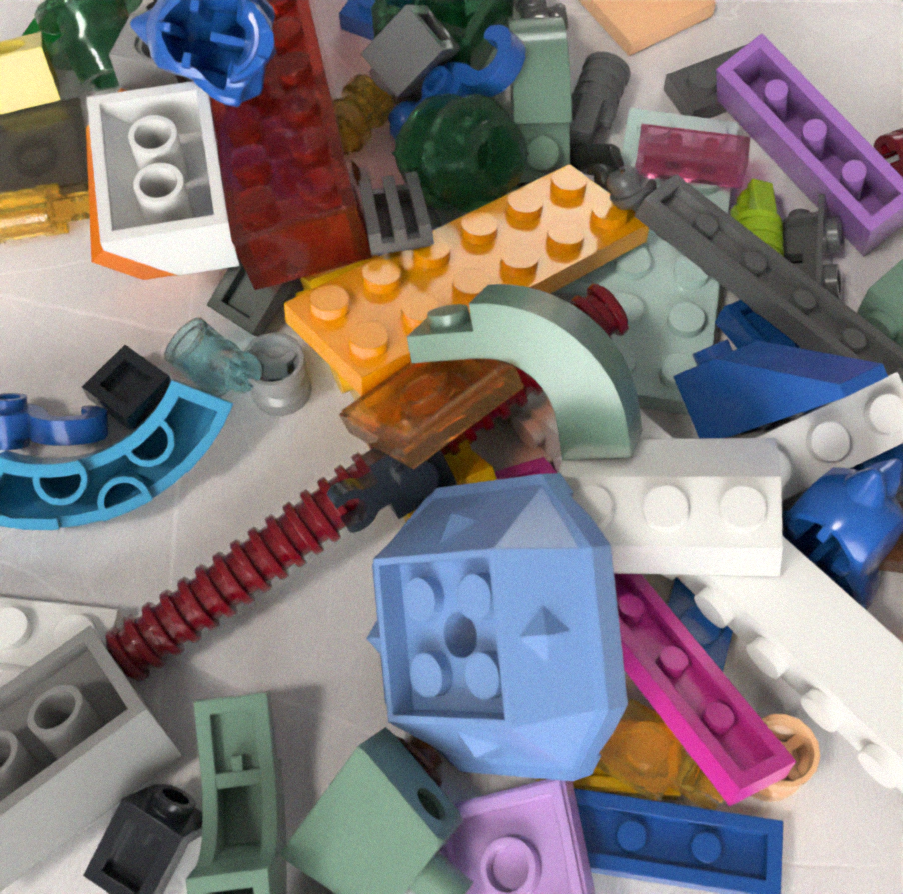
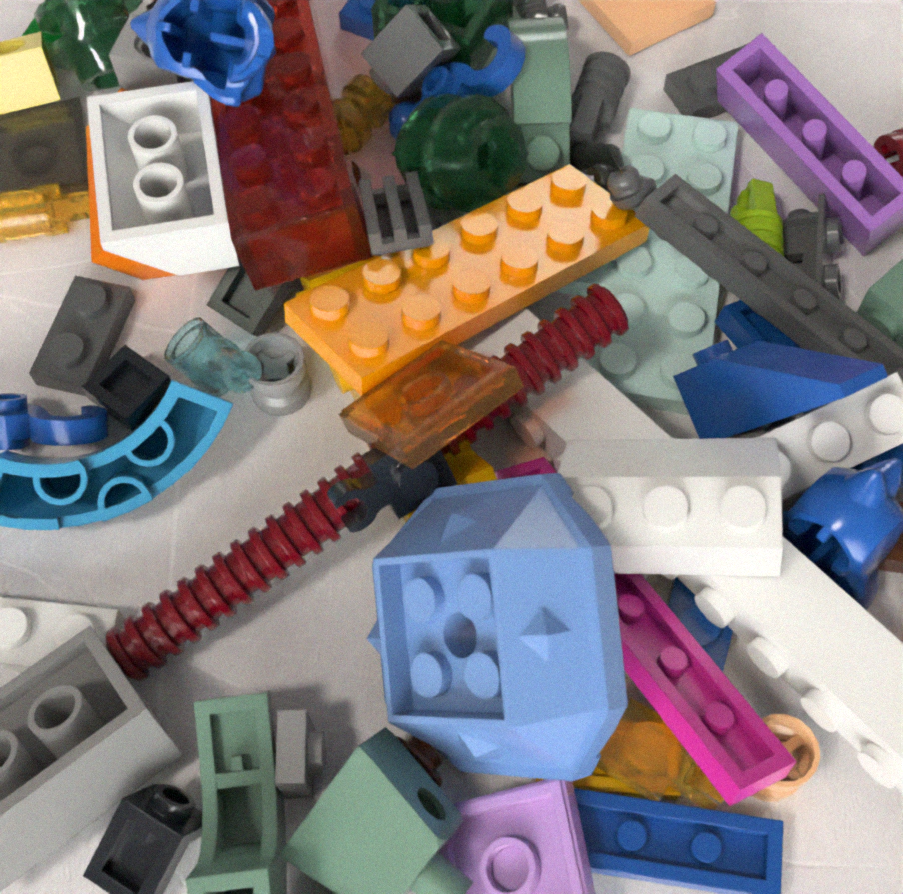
(82, 334): none -> dark grey plate
(298, 754): none -> light grey plate
(558, 348): arch -> none
(692, 155): clear pink piece -> none

